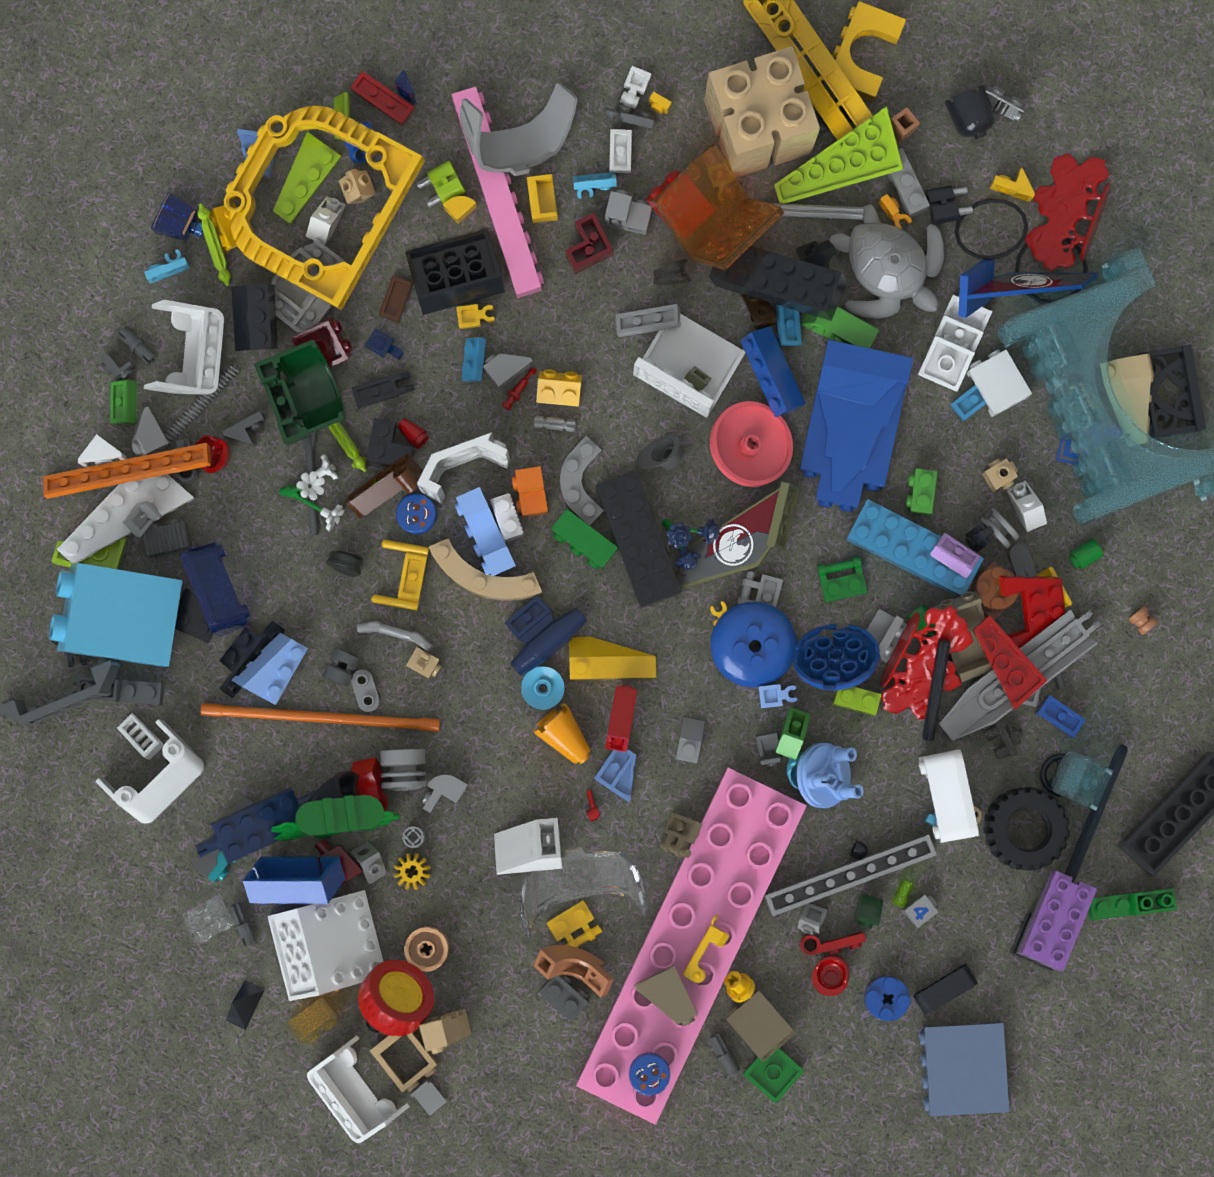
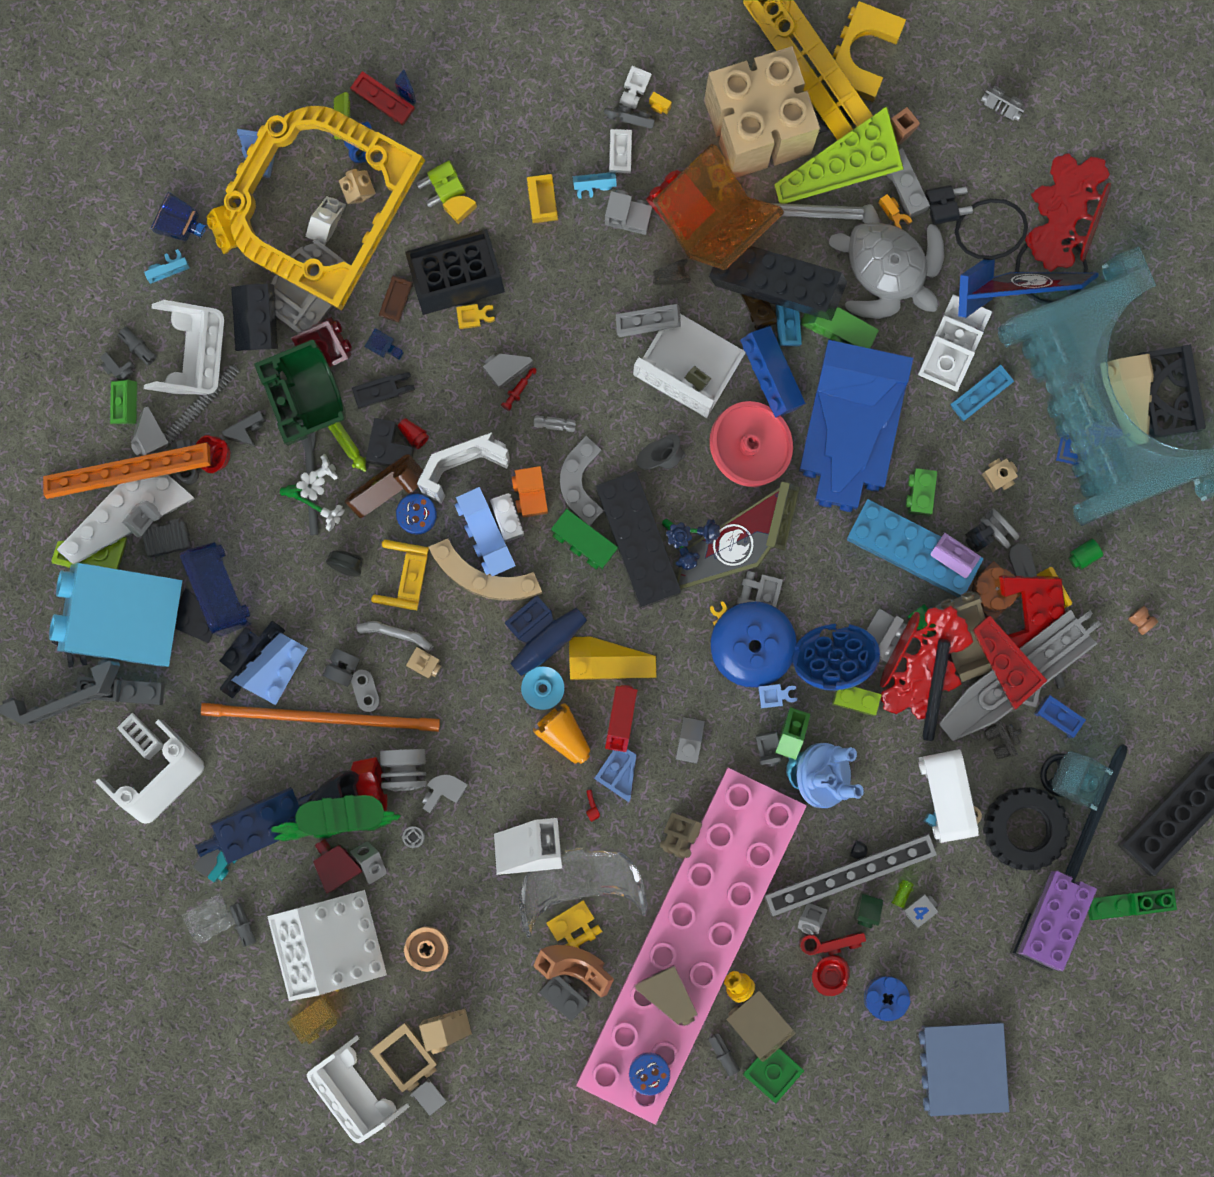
(99, 453): white slope -> none
(214, 244): lime wheel -> none
(244, 1005): black slope -> none
(294, 879): blue piece -> none
(307, 174): lime wing -> none
(395, 998): red wheel -> none
(415, 878): yellow gear -> none
(473, 359): dark azure plate -> none
(503, 212): bright pink brick -> none
(522, 146): light grey piece -> none
(559, 388): yellow bracket -> none
(593, 247): dark red brick -> none
(714, 935): yellow piece -> none
(817, 253): black brick -> none
(843, 586): green plate -> none
(946, 989): black beam -> none
(971, 113): black cylinder -> none
(999, 382): white panel -> none
(1019, 188): yellow slope -> none
(1027, 506): white slope -> none

